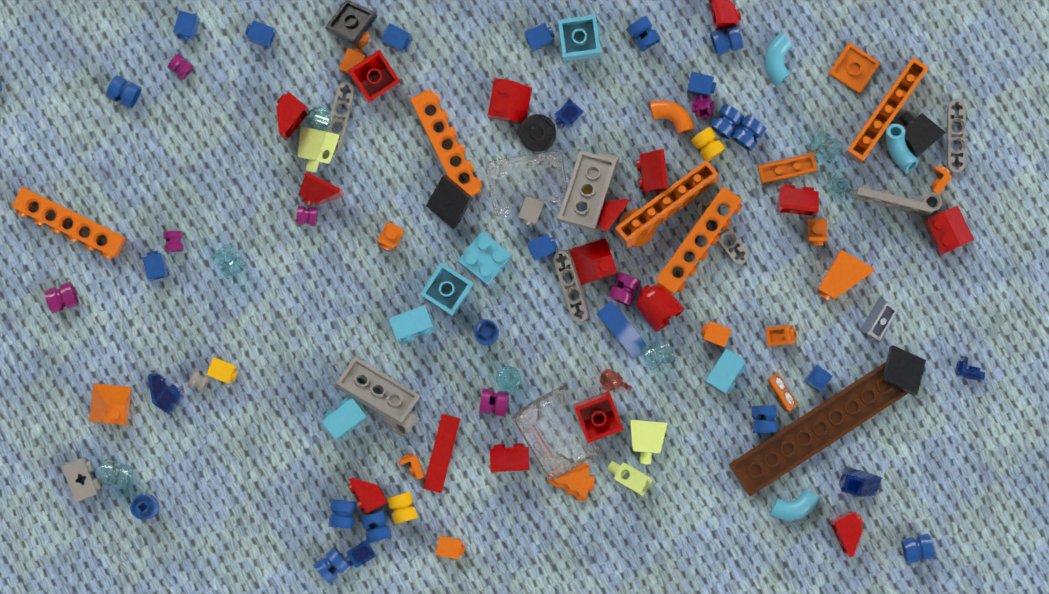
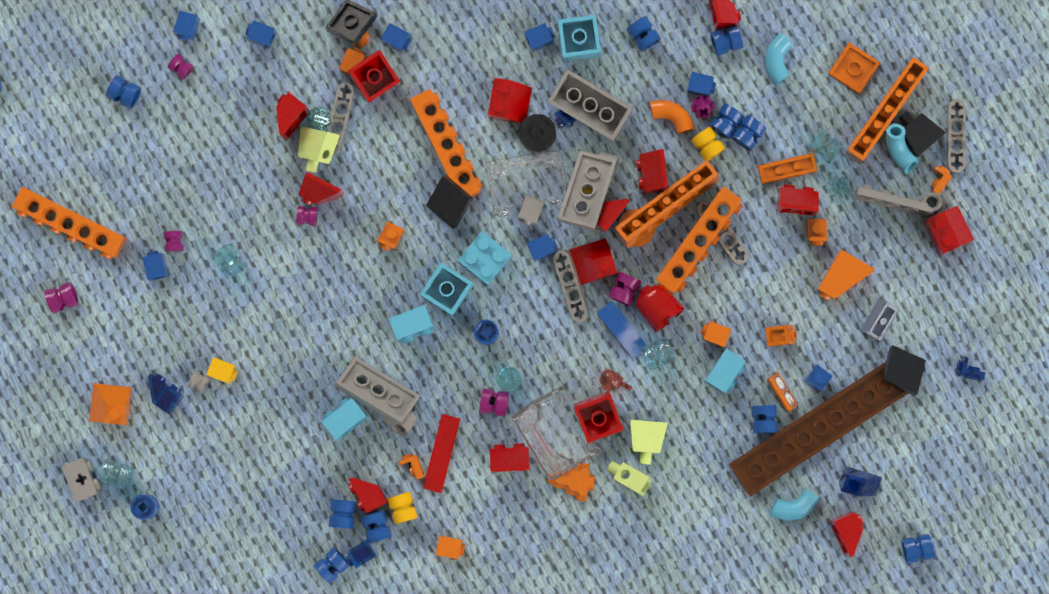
(590, 104): none -> light grey slope

